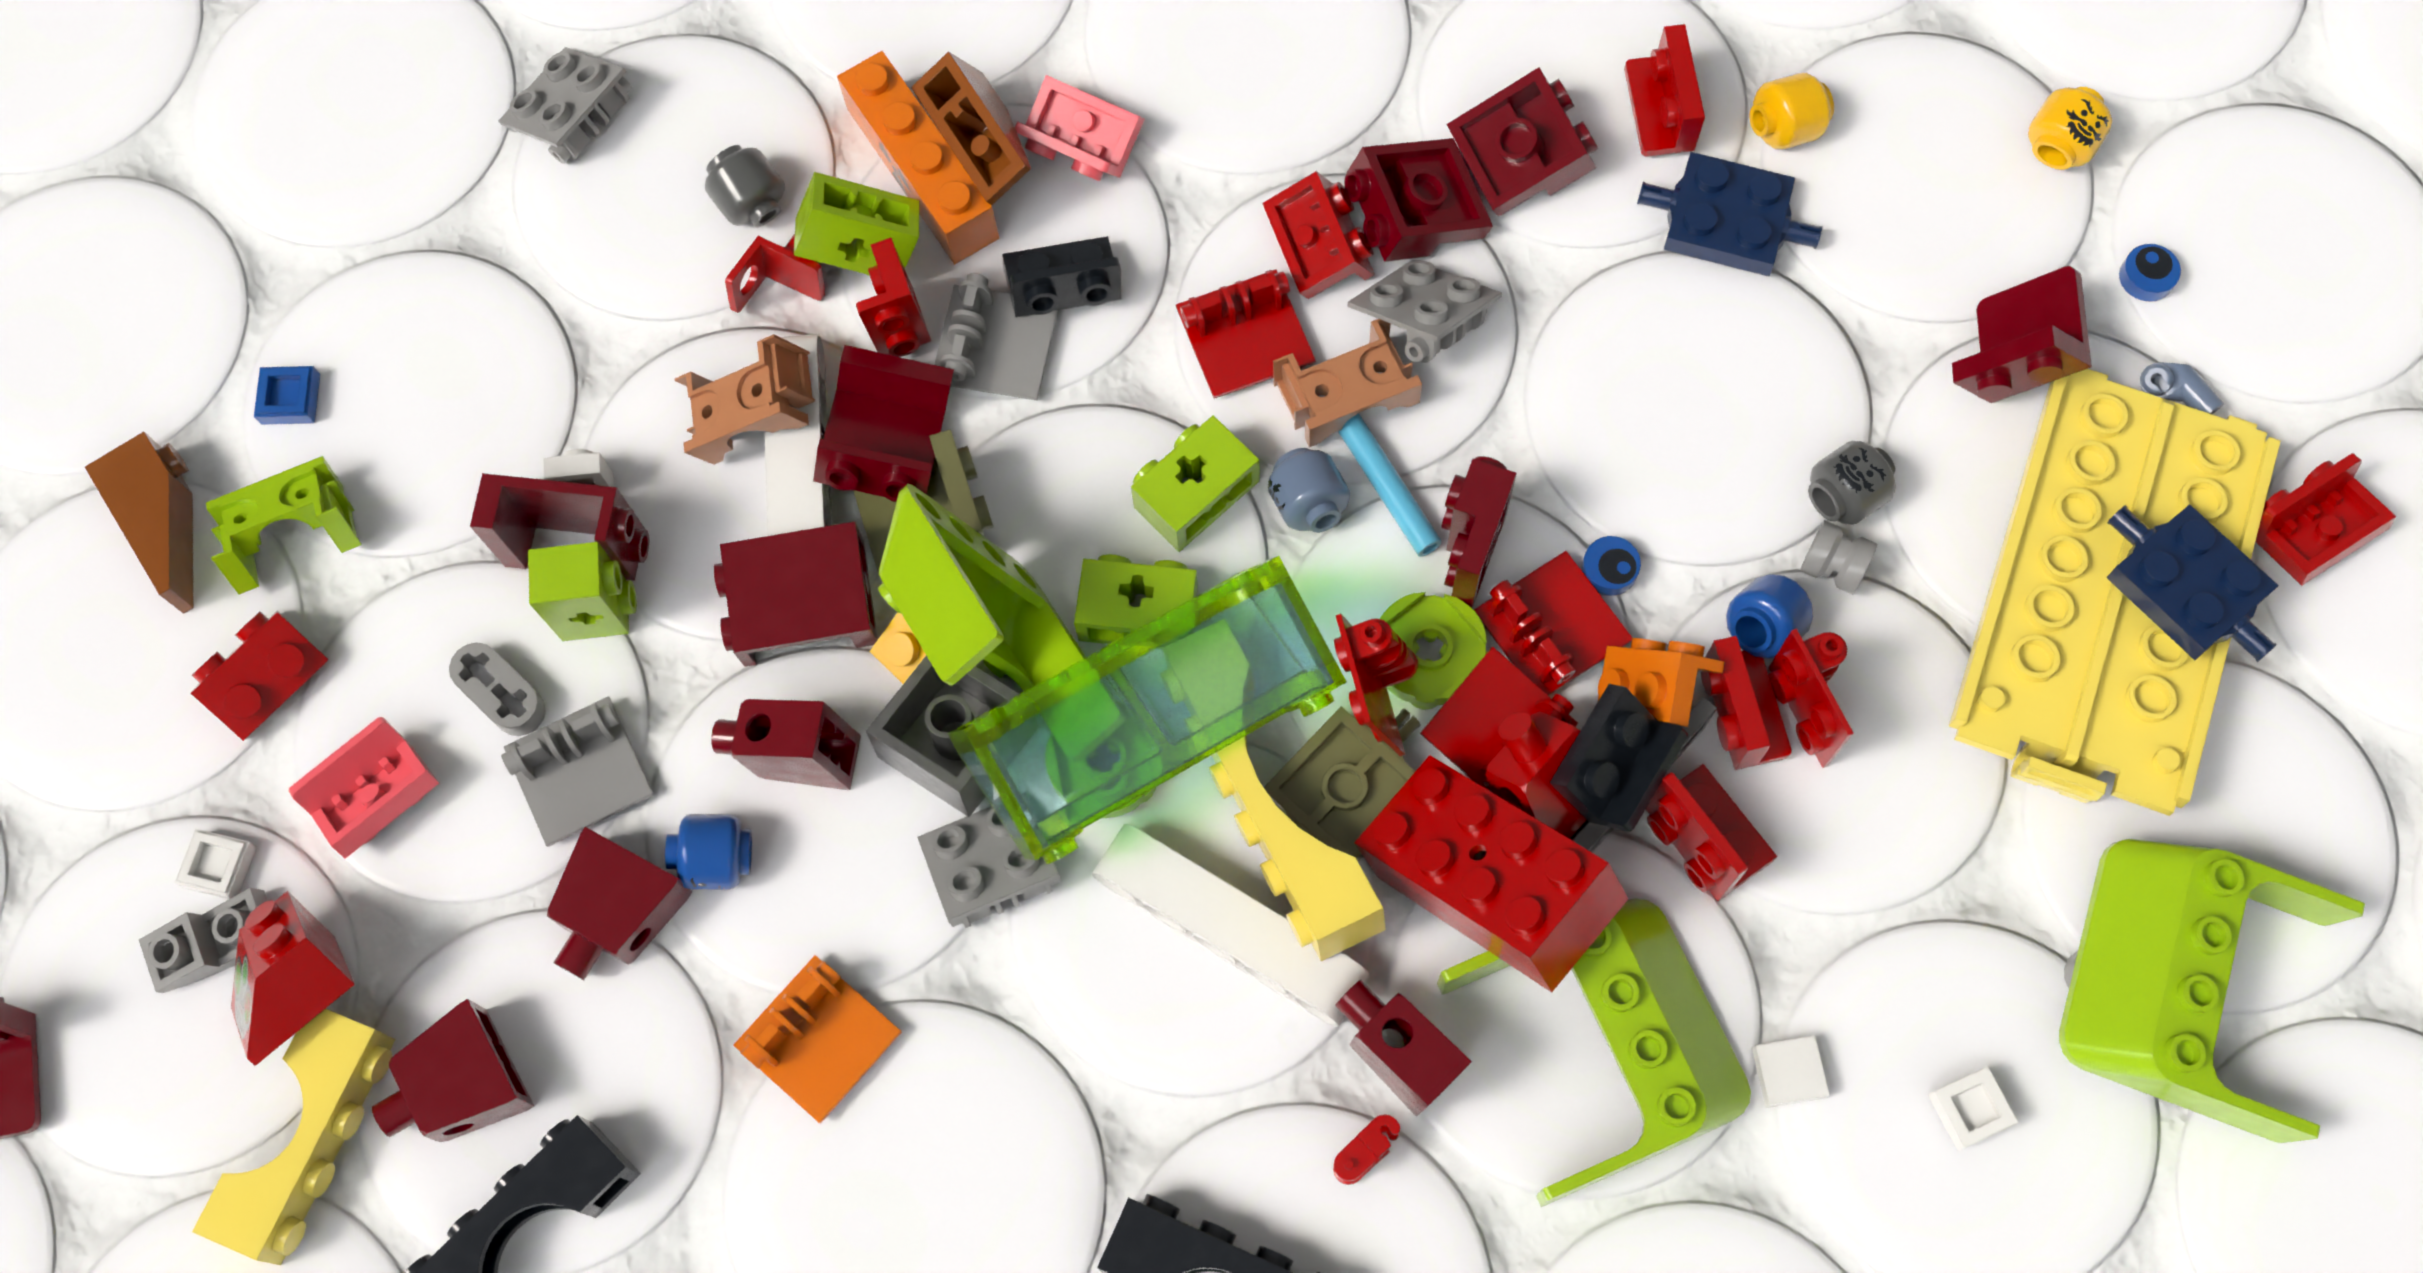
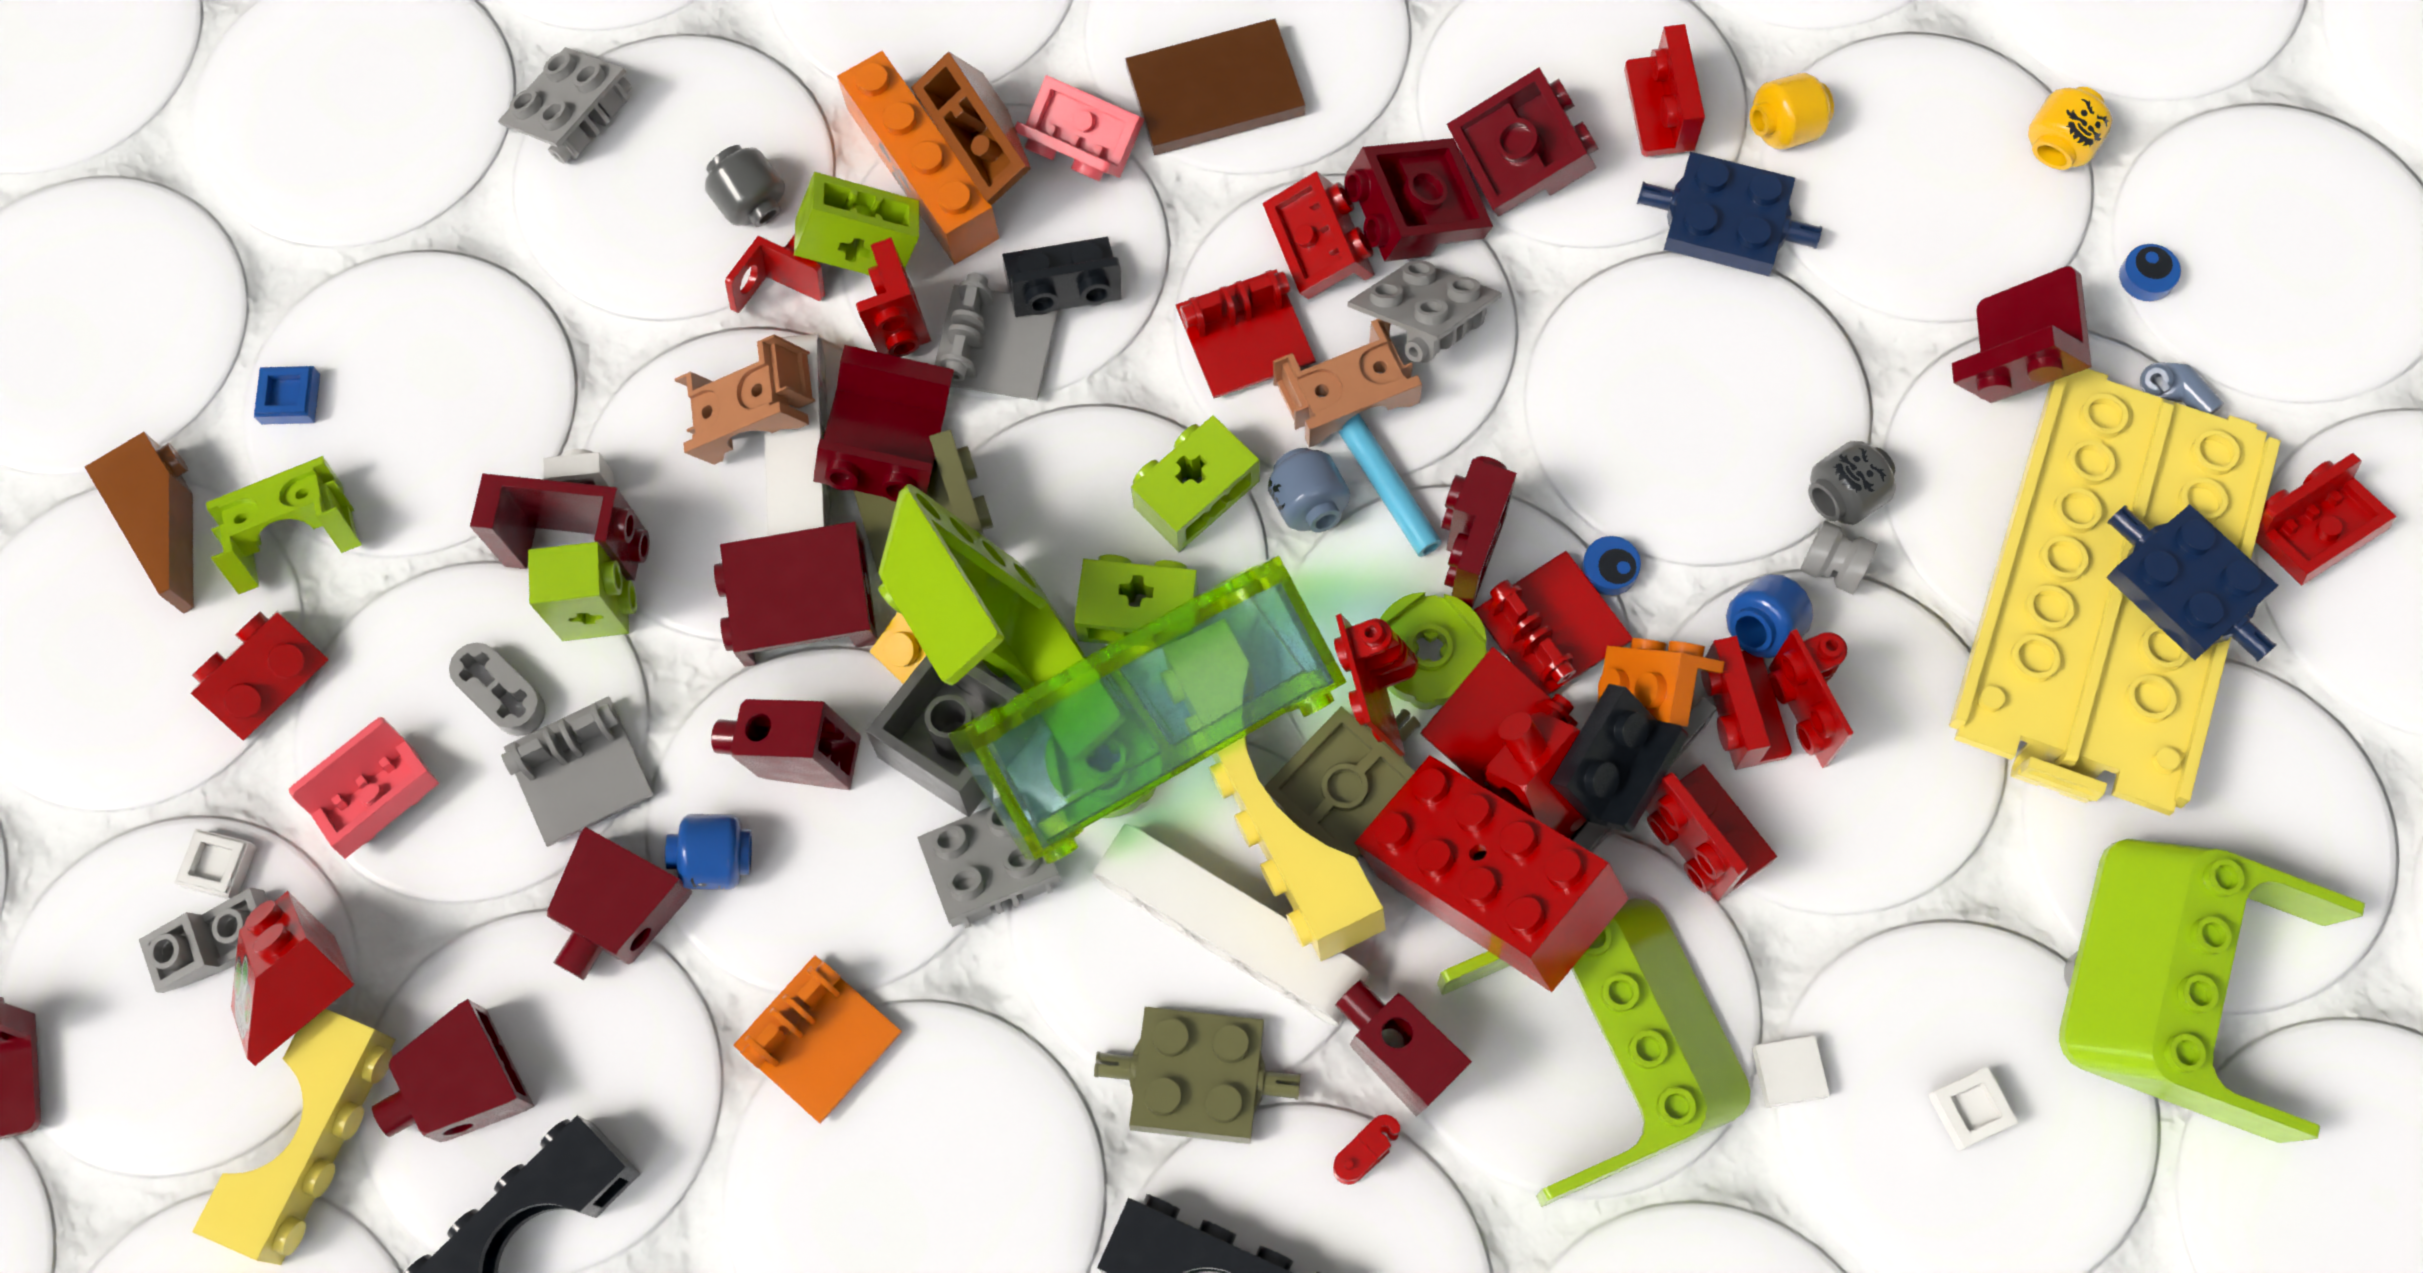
(1197, 1075): none -> olive plate
(1215, 86): none -> reddish brown tile

